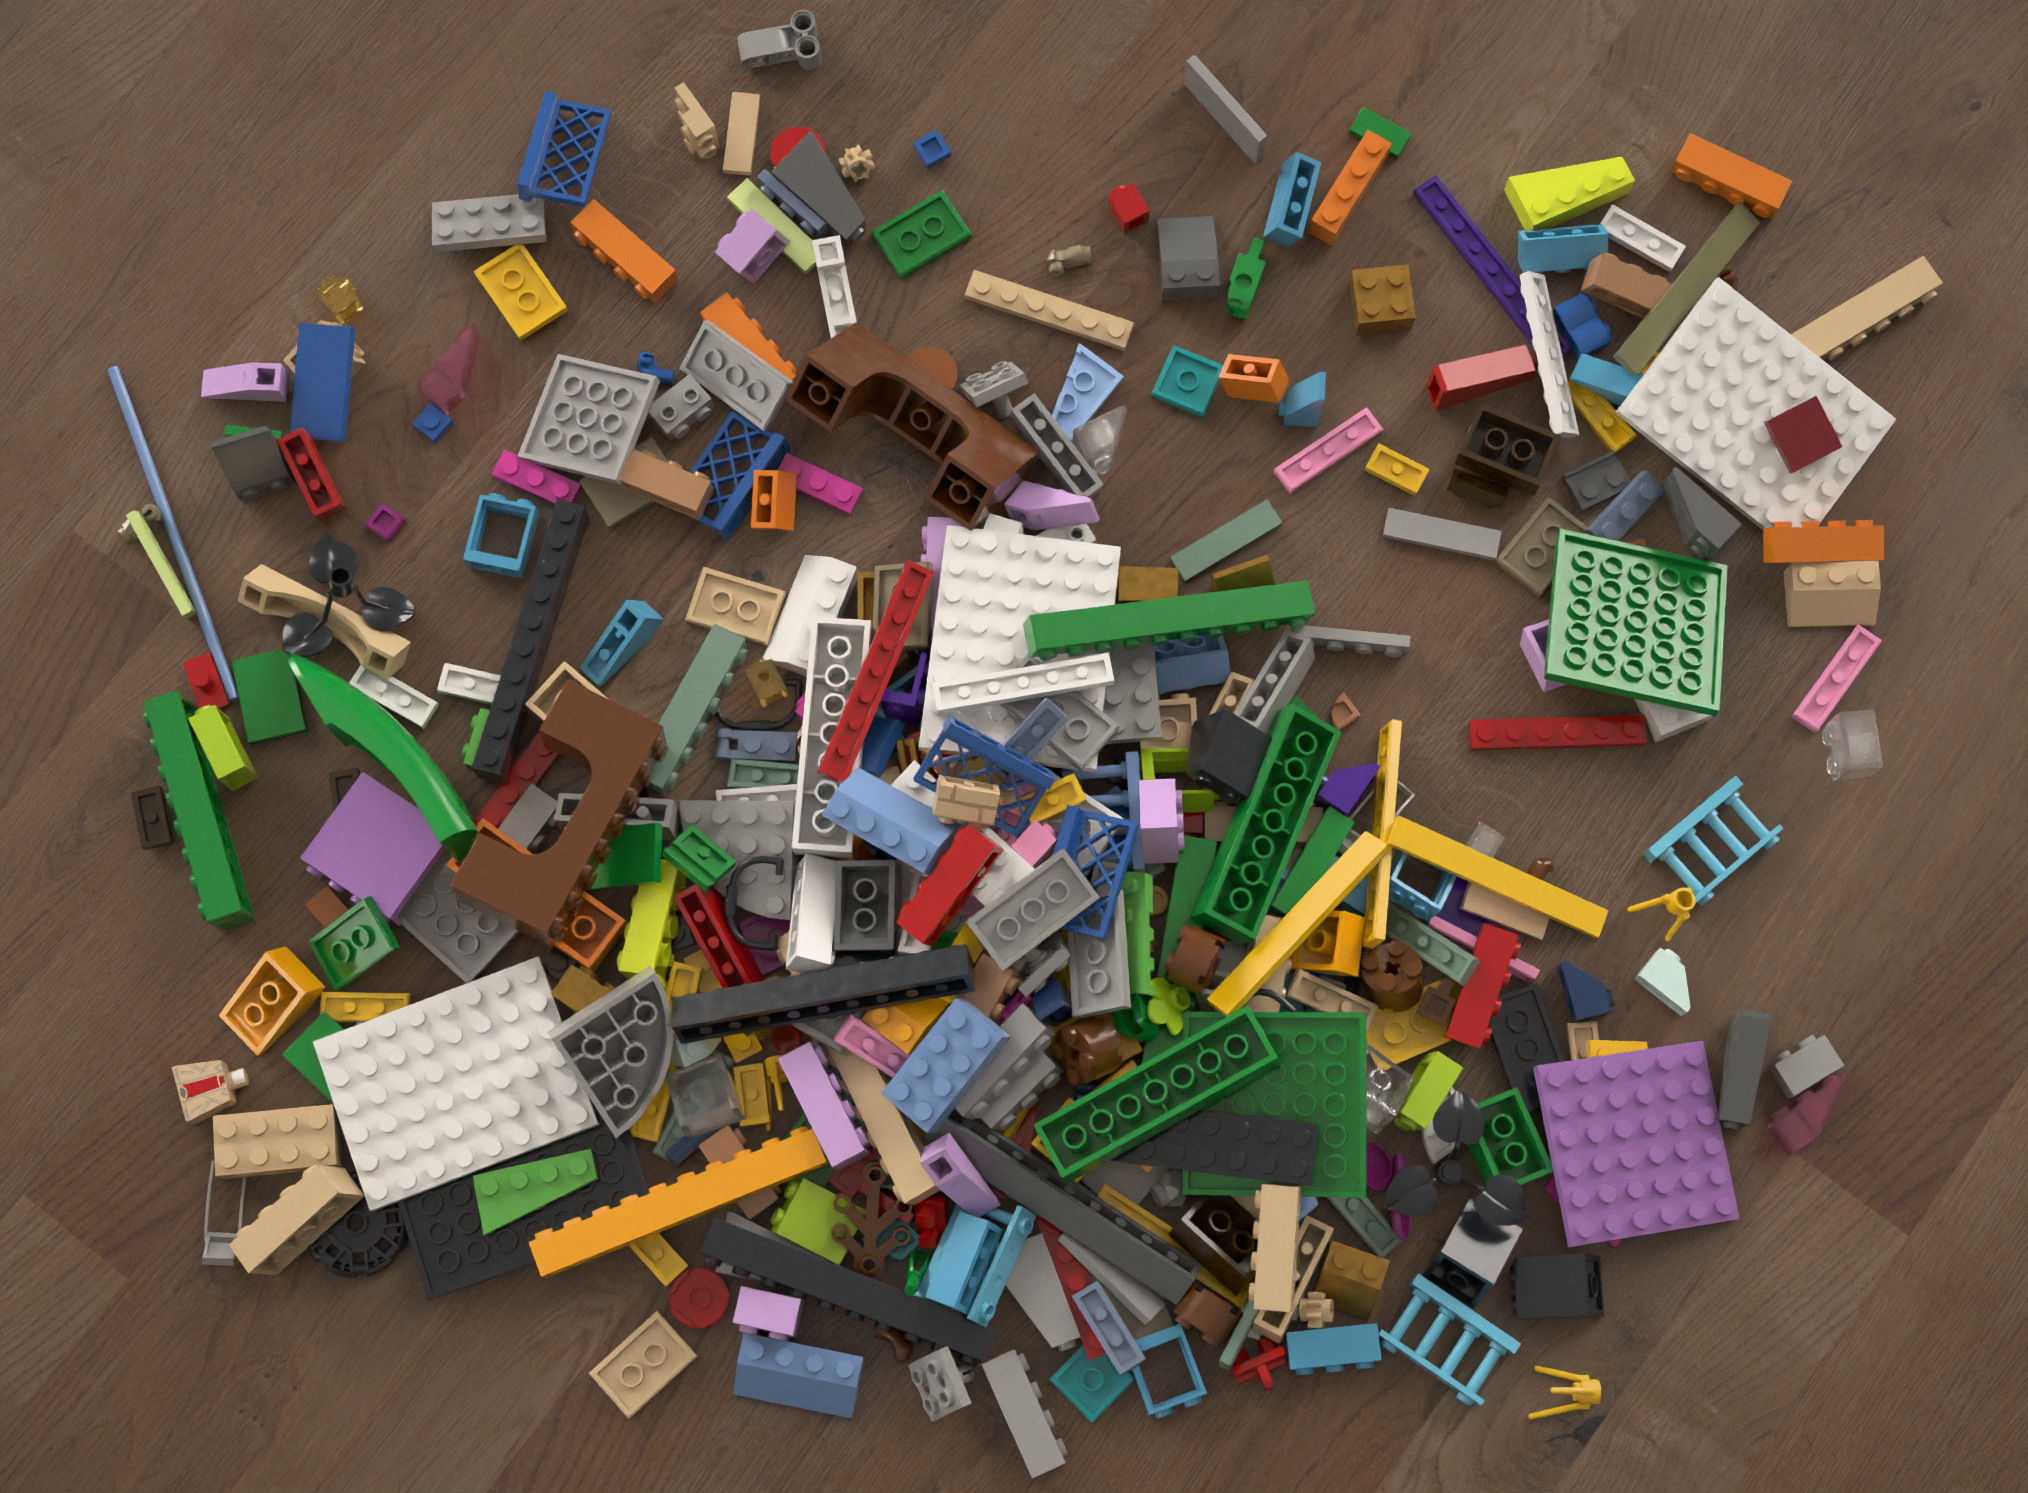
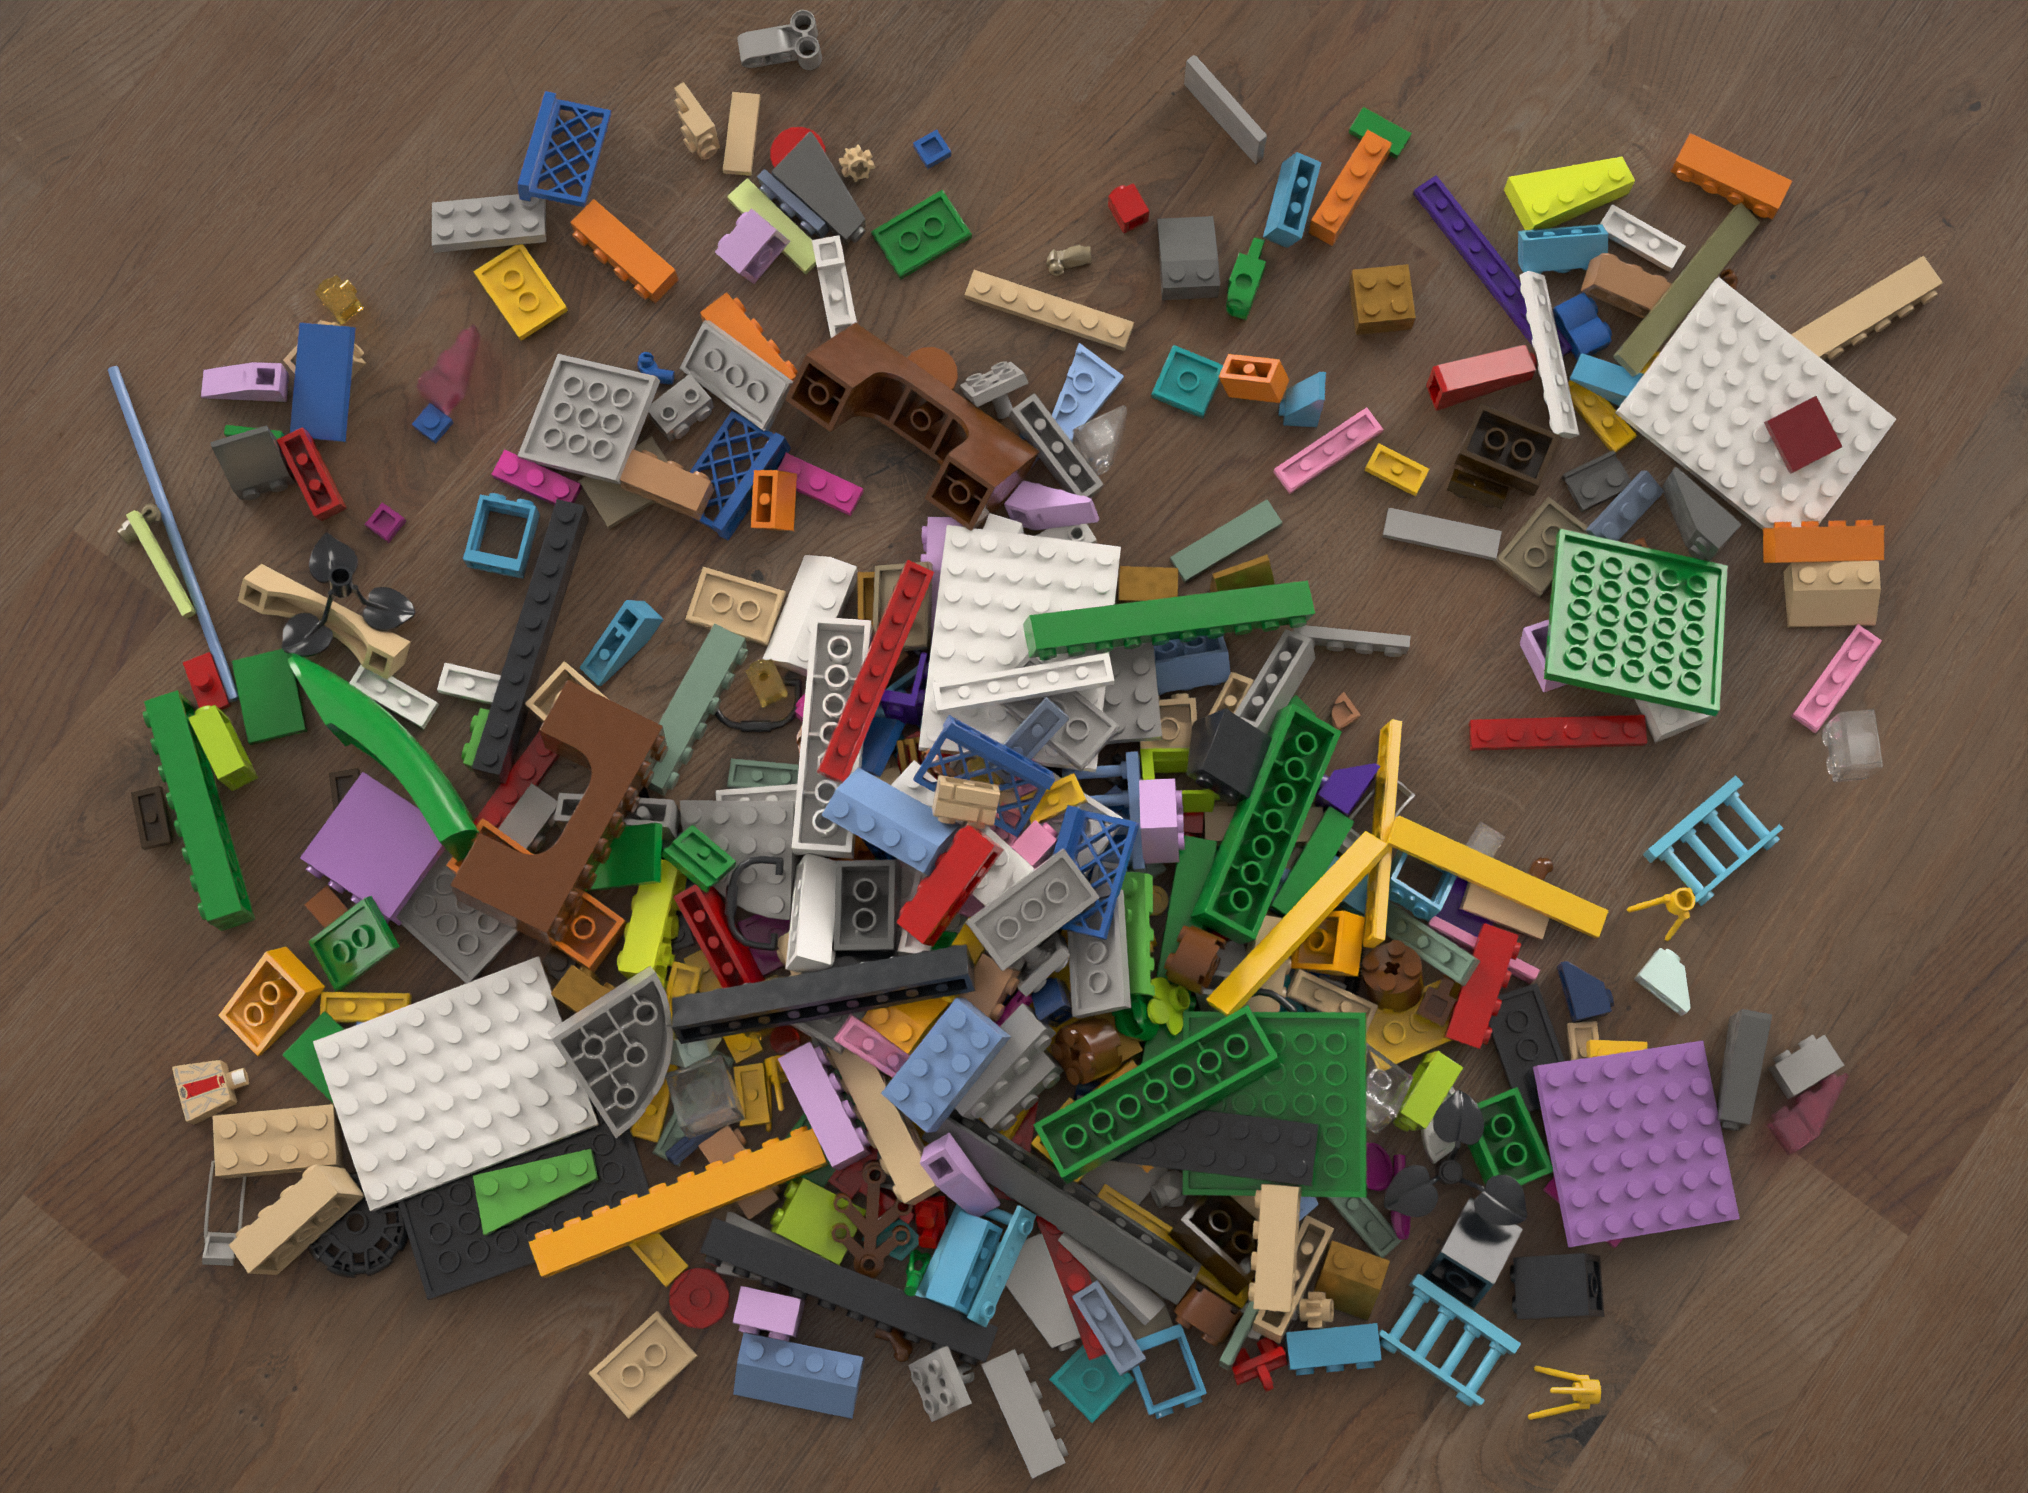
(757, 745): sand blue plate -> none

